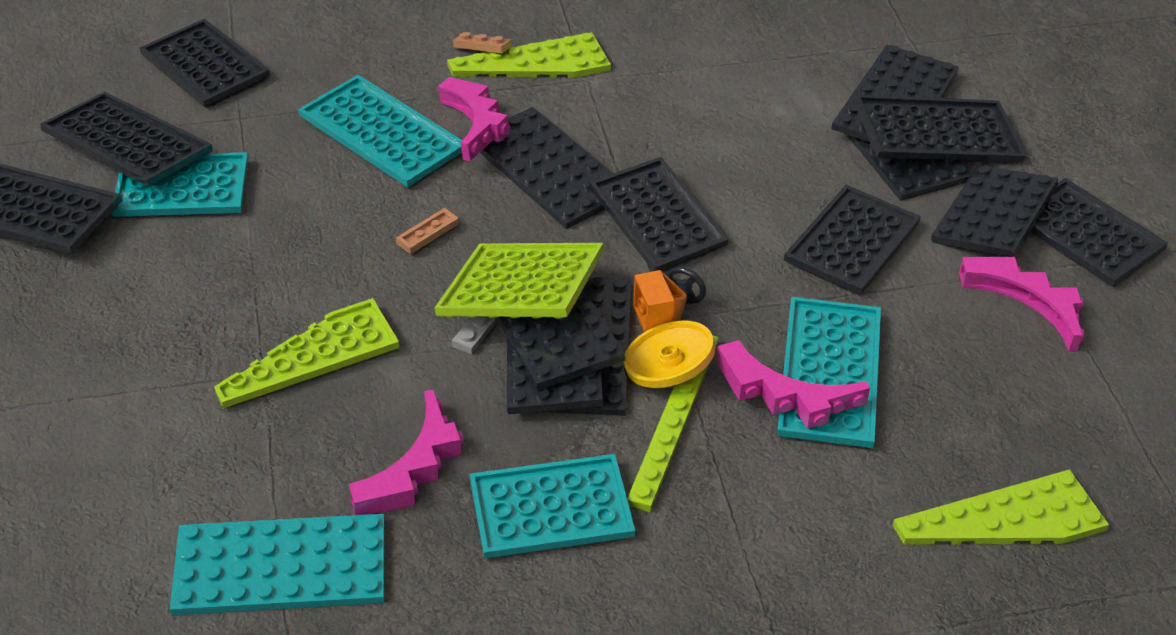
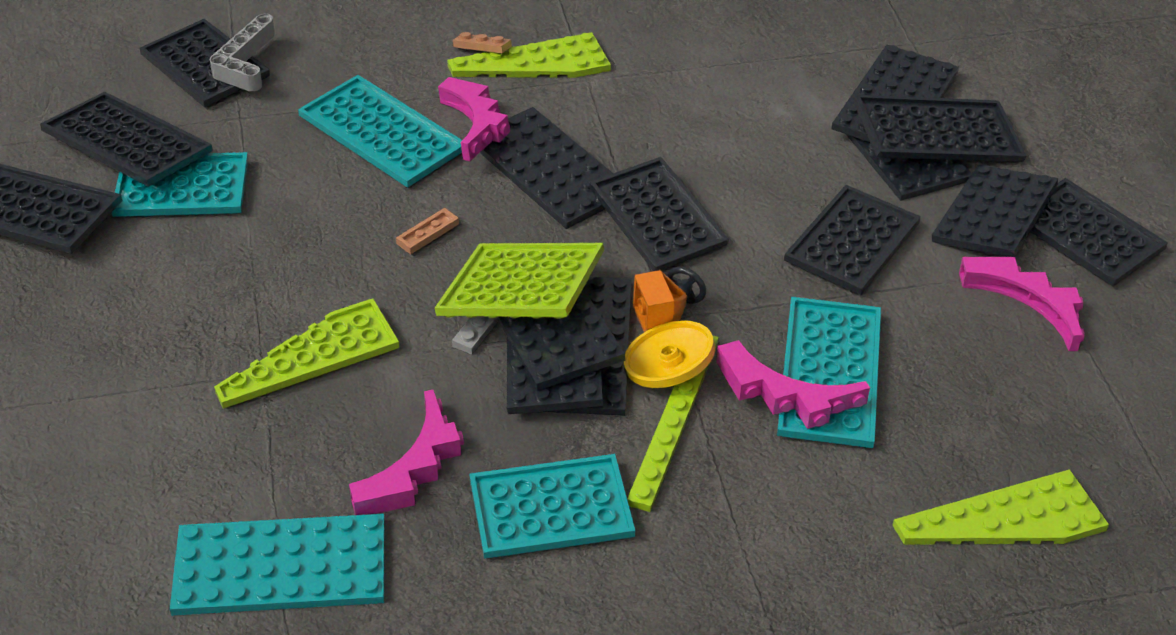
(230, 60): none -> light grey beam

